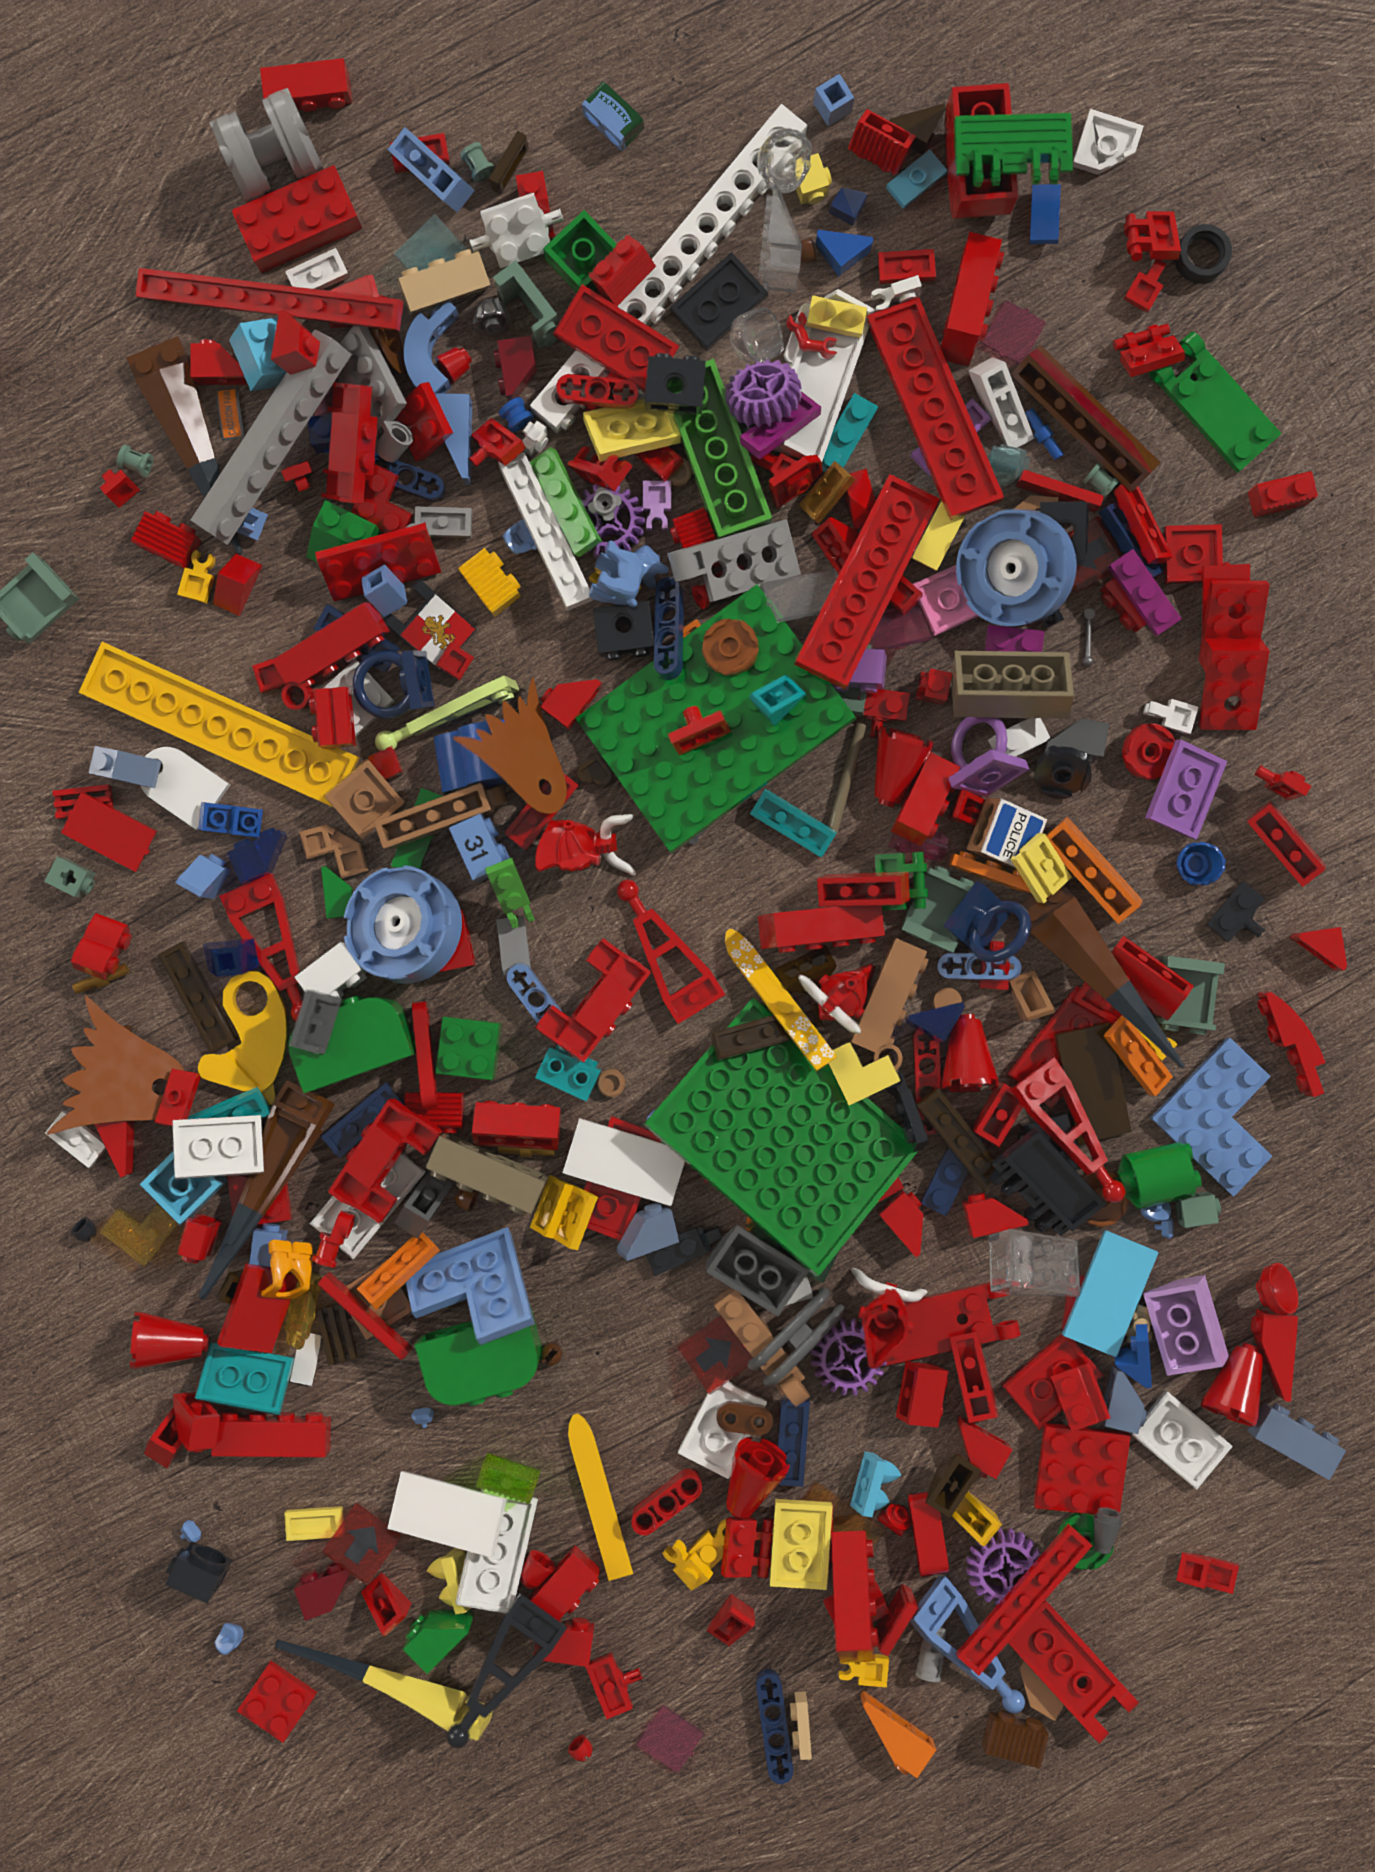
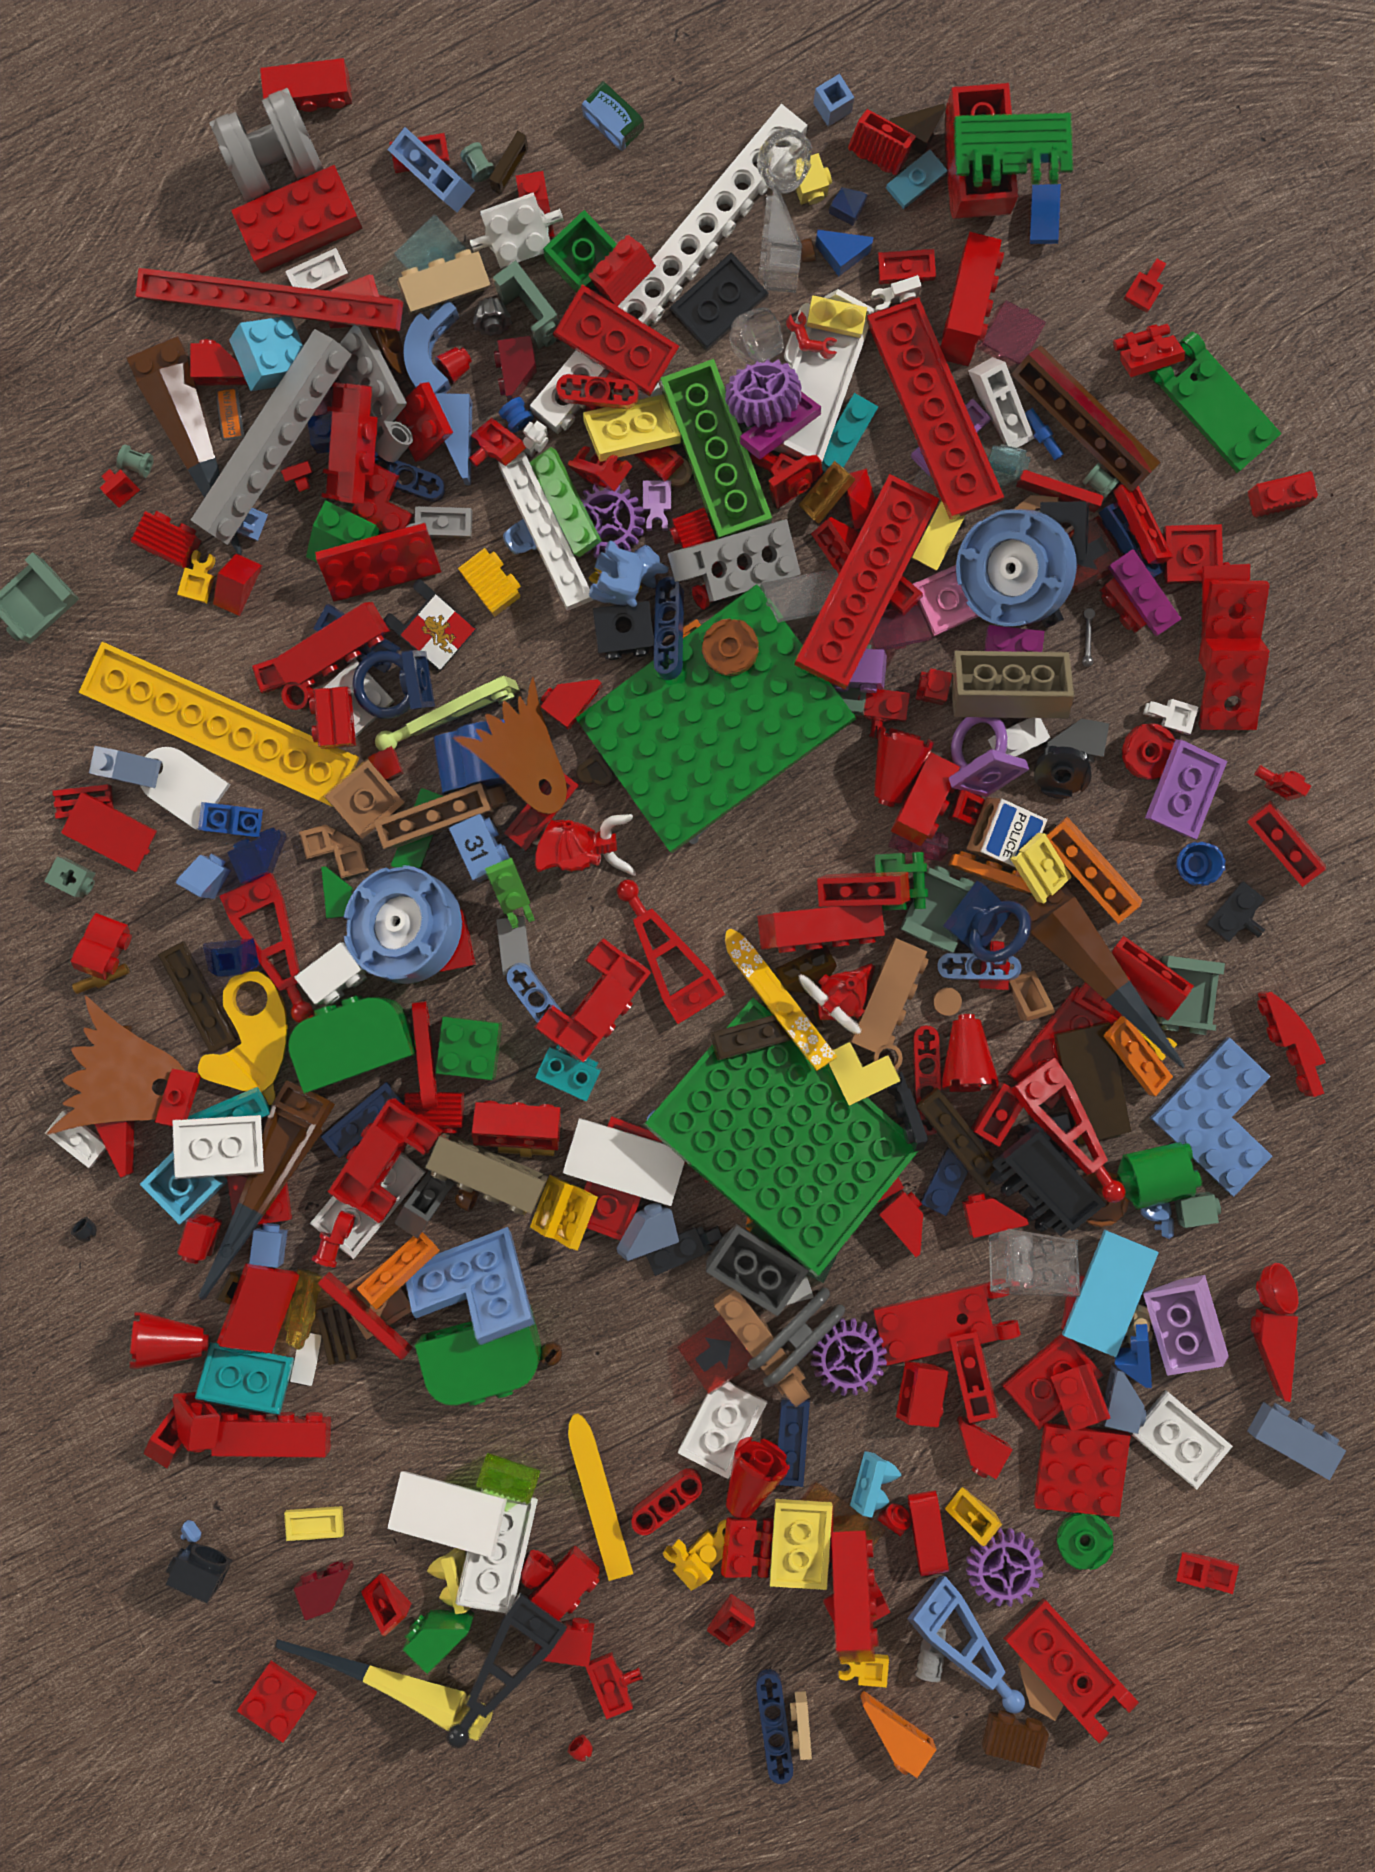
(138, 1239): clear yellow plate -> none
(229, 1638): medium blue piece -> none
(286, 1258): light orange piece -> none
(294, 345): red slope -> none
(315, 1021): dark grey hinge -> none
(361, 1544): clear red tile -> none
(384, 590): medium blue brick -> none
(422, 1416): medium blue rock -> none
(454, 661): red tile -> none
(601, 496): light grey plate -> none
(611, 1083): medium nougat tile -> none
(664, 371): black brick -> none
(670, 1738): clear pink piece -> none
(698, 730): red tile -> none
(745, 1415): reddish brown plate -> none
(777, 698): teal slope -> none
(793, 823): teal plate -> none
(847, 776): dark tan bar -> none
(885, 1318): red helmet -> none
(893, 1624): red tile -> none
(936, 1022): clear blue slope -> none
(951, 1484): dark brown slope -> none
(1023, 1599): red plate -> none
(1106, 142): white plate -> none
(1106, 1528): dark grey cone -> none
(1161, 234): red plate -> none
(1220, 241): black tyre -> none
(1237, 1387): red cone -> none
(1325, 945): red slope -> none

